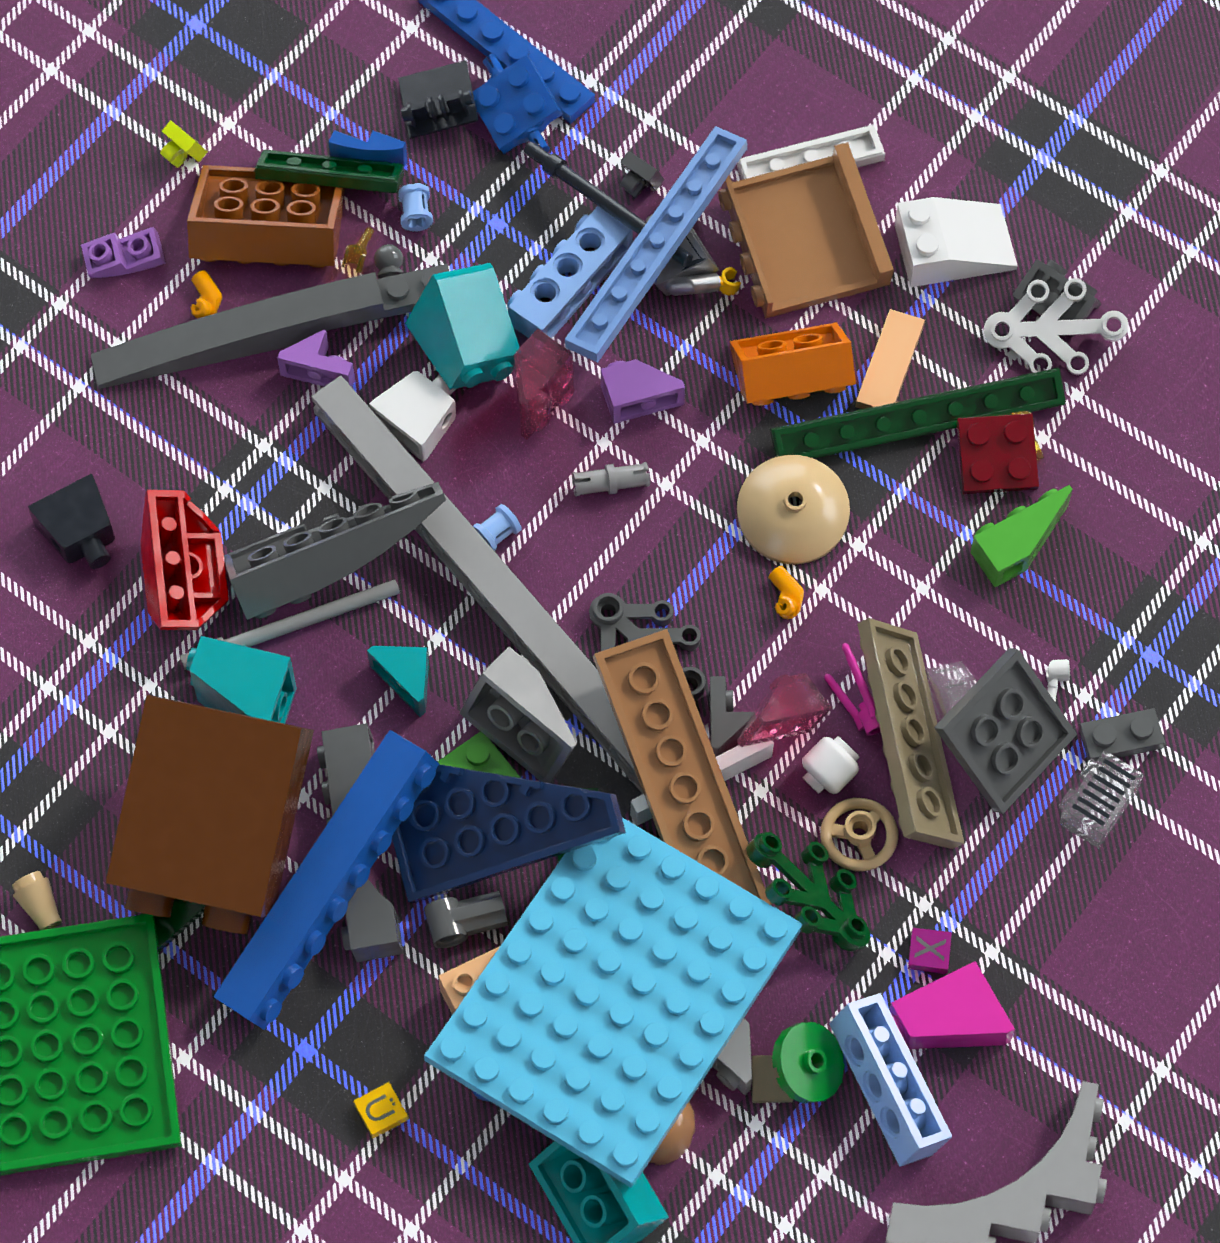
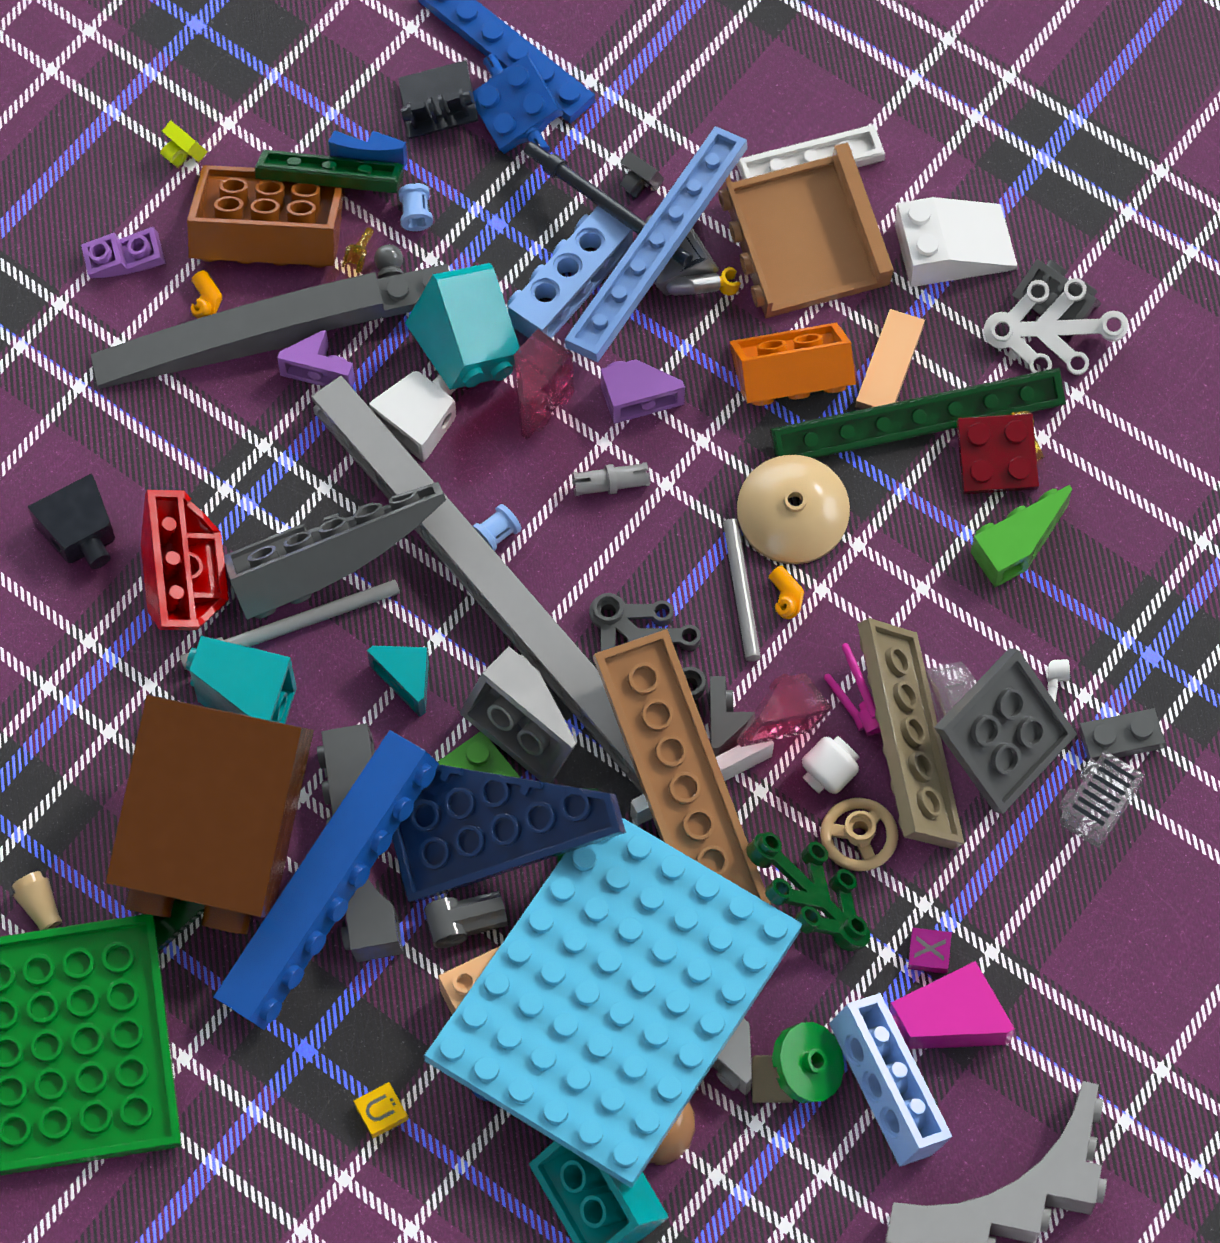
(741, 590): none -> light grey bar

